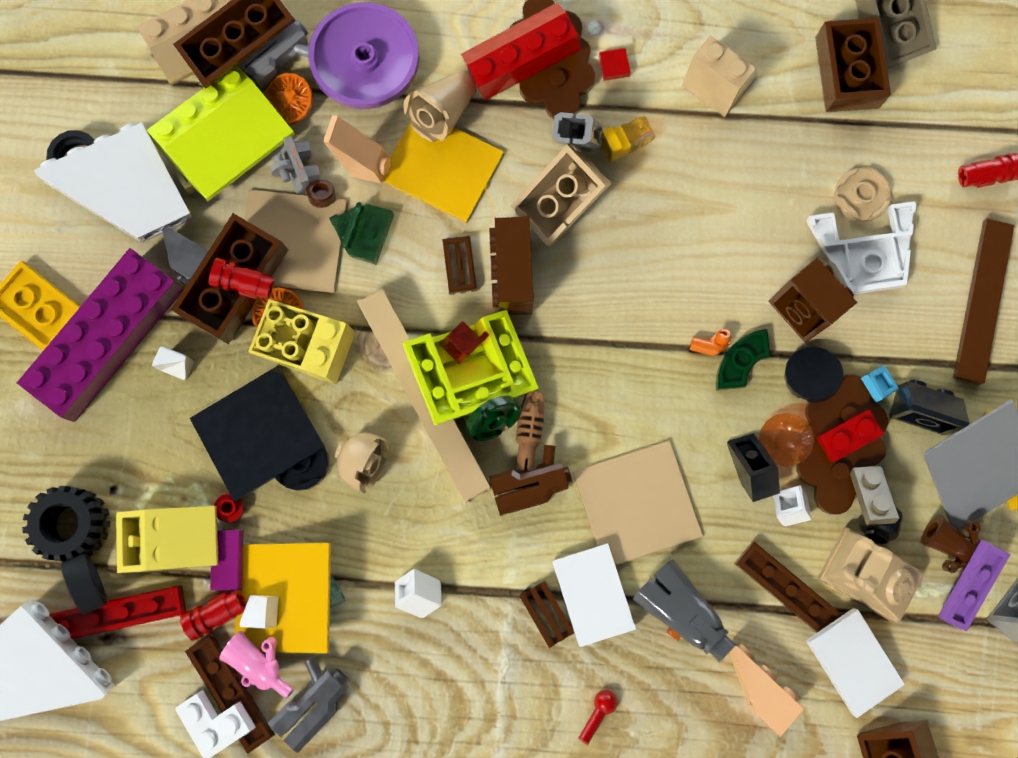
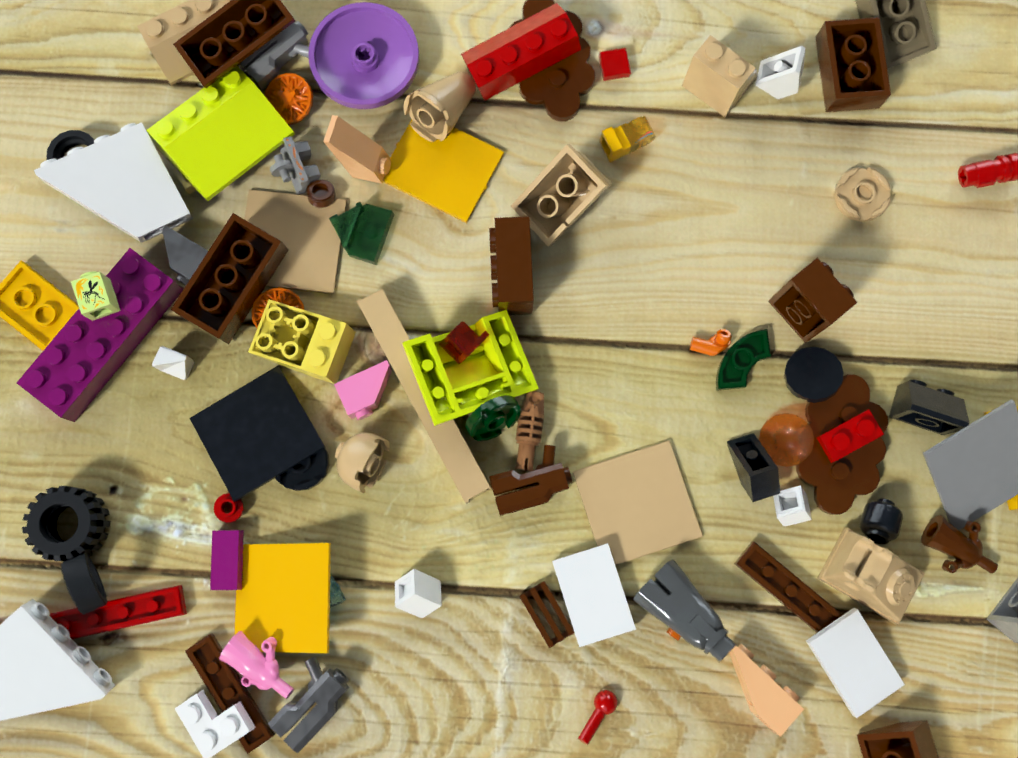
(95, 295): none -> yellowish green brick
(166, 539): light yellow slope -> none
(216, 613): red axle -> none
(244, 280): red axle -> none
(260, 612): white slope -> none
(364, 390): none -> bright pink slope
(462, 288): reddish brown tile -> none
(577, 130): light grey piece -> none
(782, 73): none -> white slope
(868, 261): white wing -> none
(874, 495): plate -> none
(879, 383): medium azure tile -> none
(974, 585): medium lavender plate -> none
(983, 301): reddish brown tile -> none

